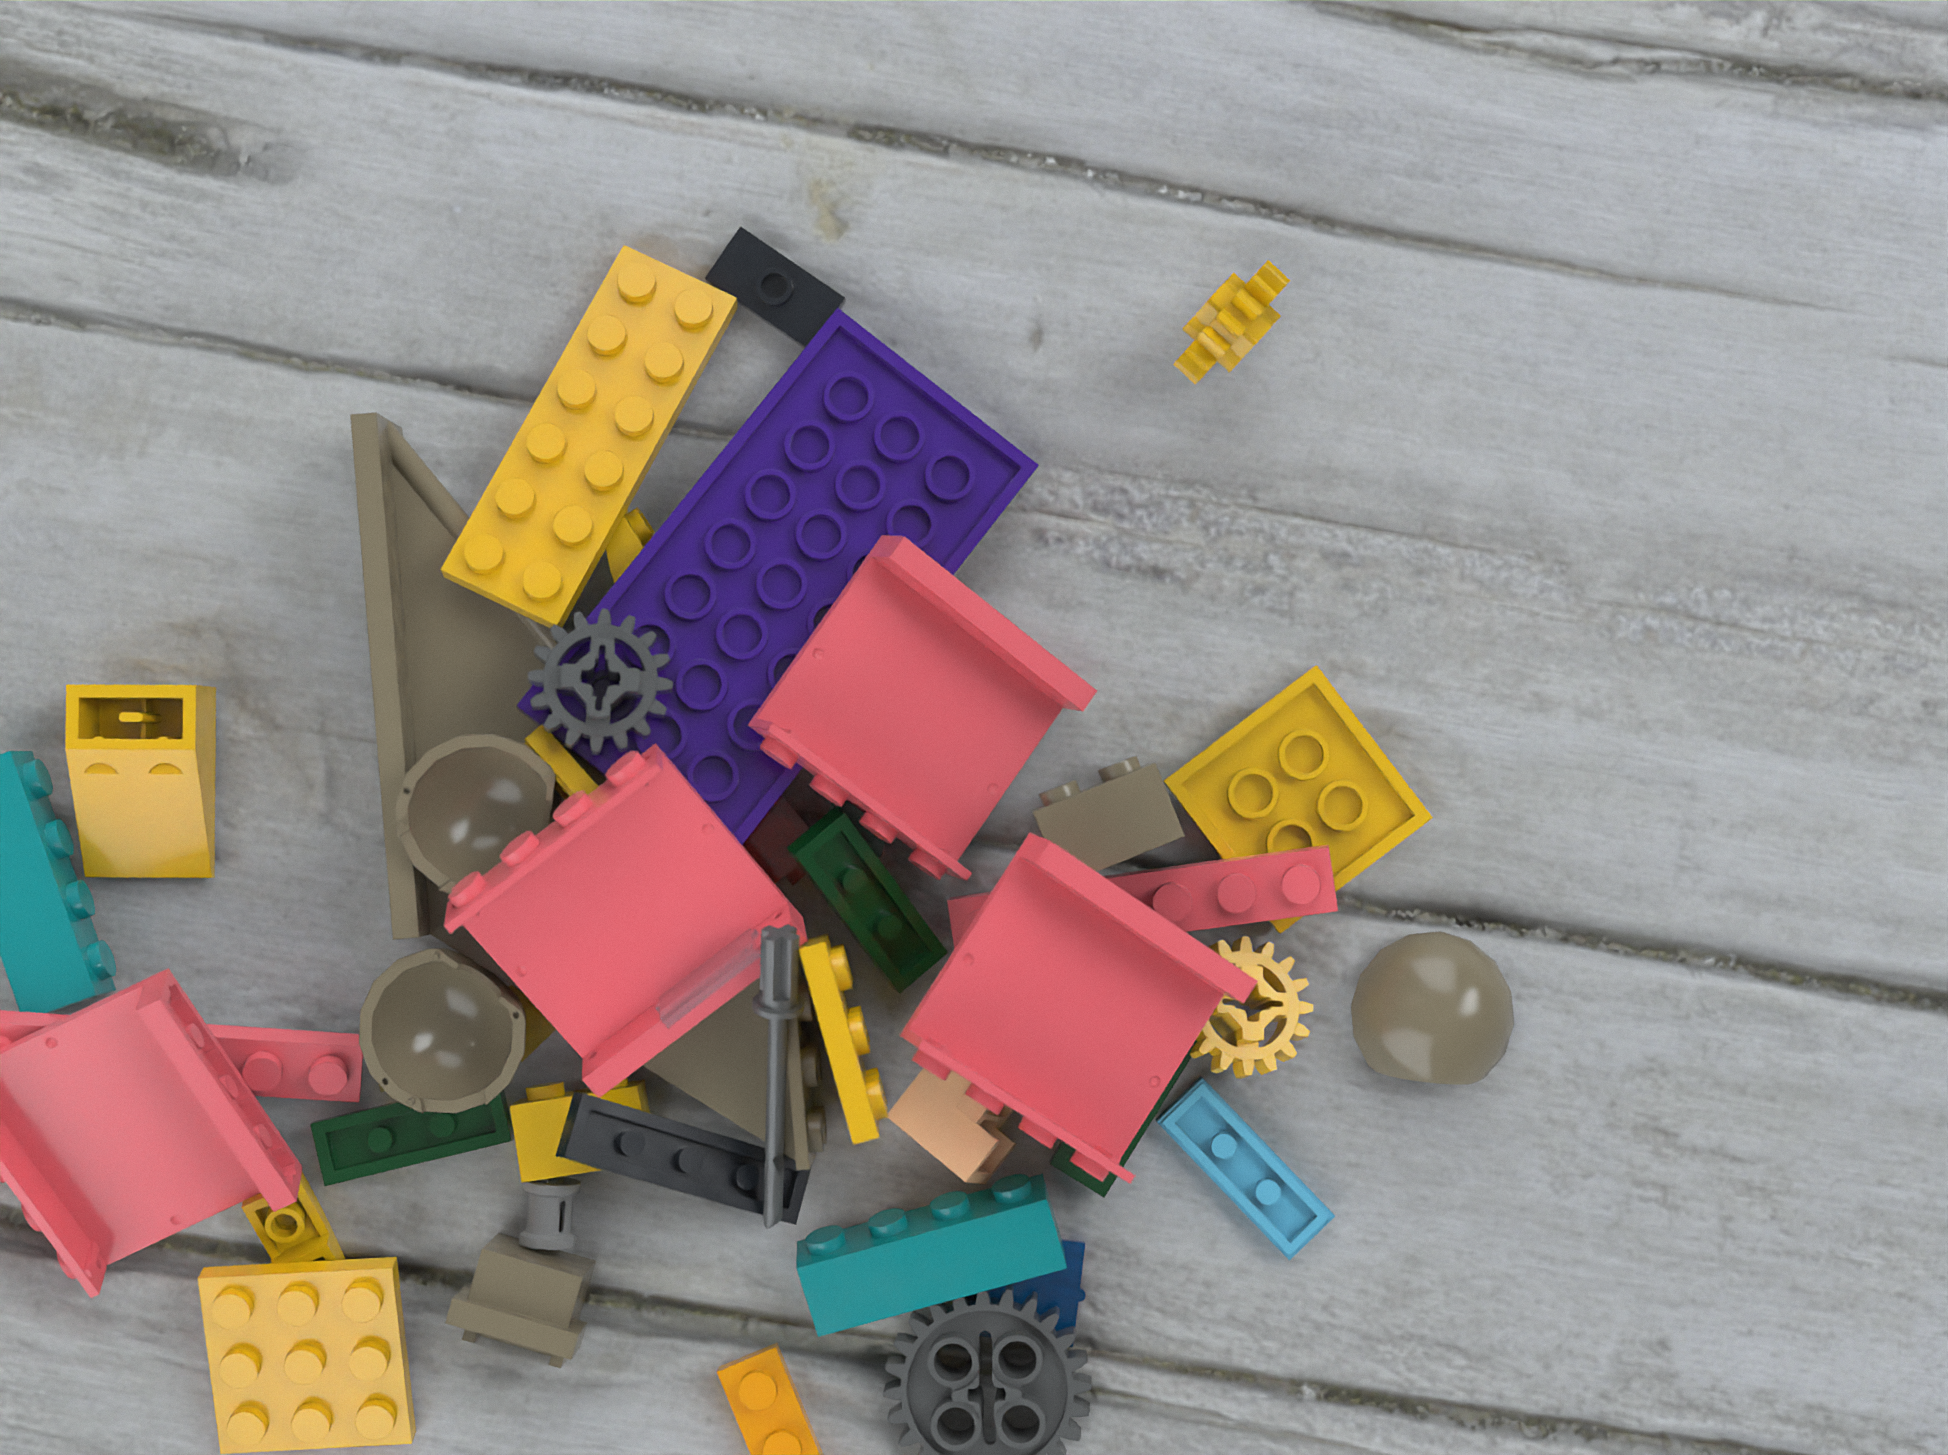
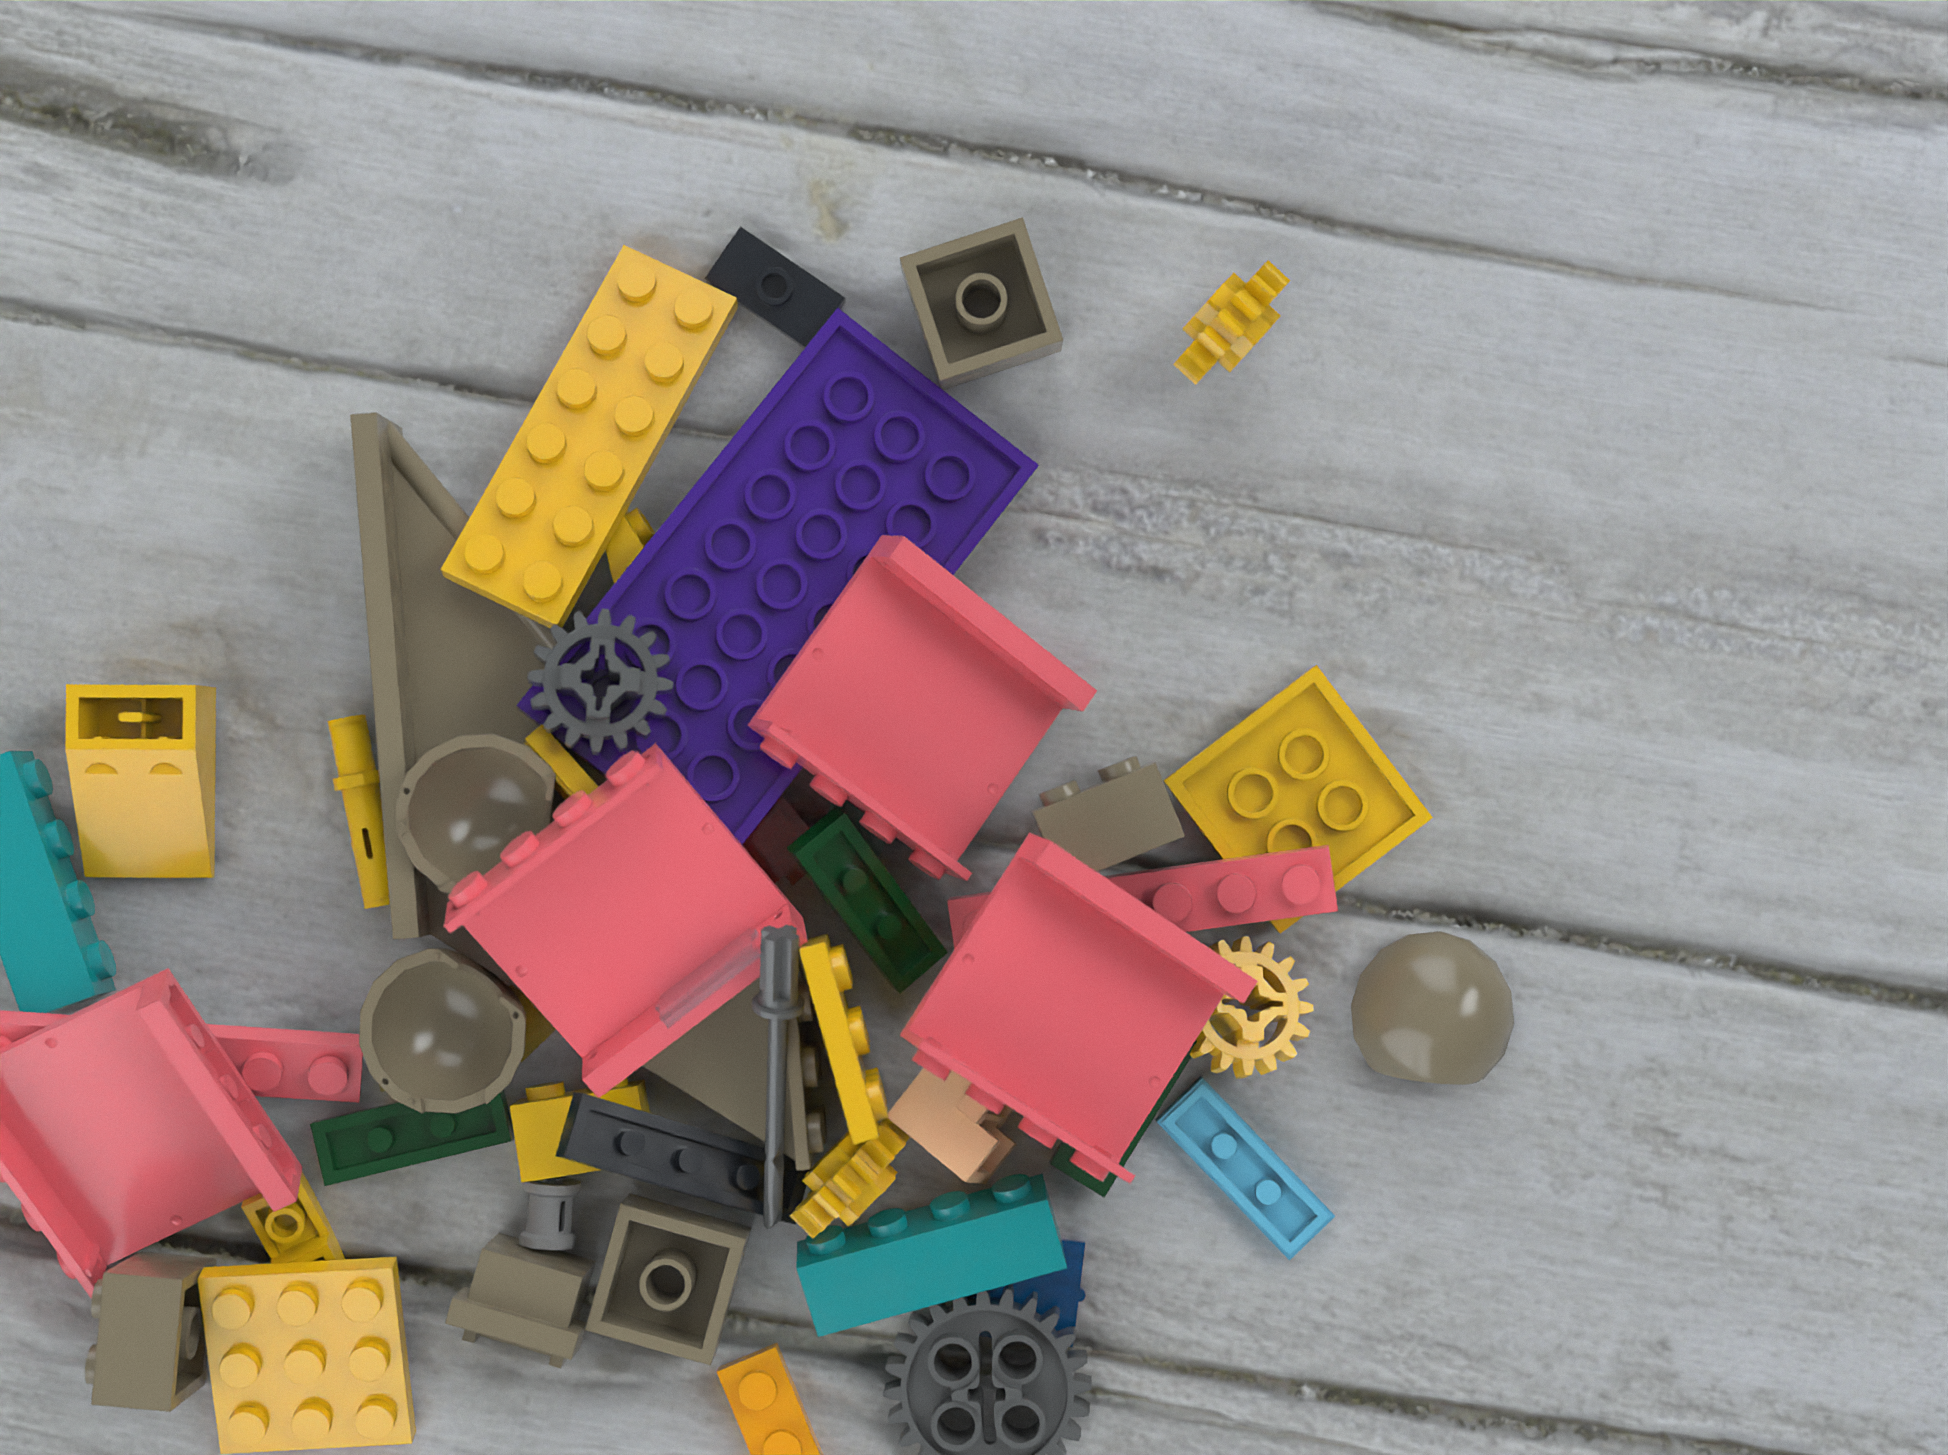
(148, 1333): none -> dark tan brick
(362, 805): none -> yellow pin
(668, 1278): none -> dark tan brick
(849, 1179): none -> yellow gear
(981, 303): none -> dark tan brick

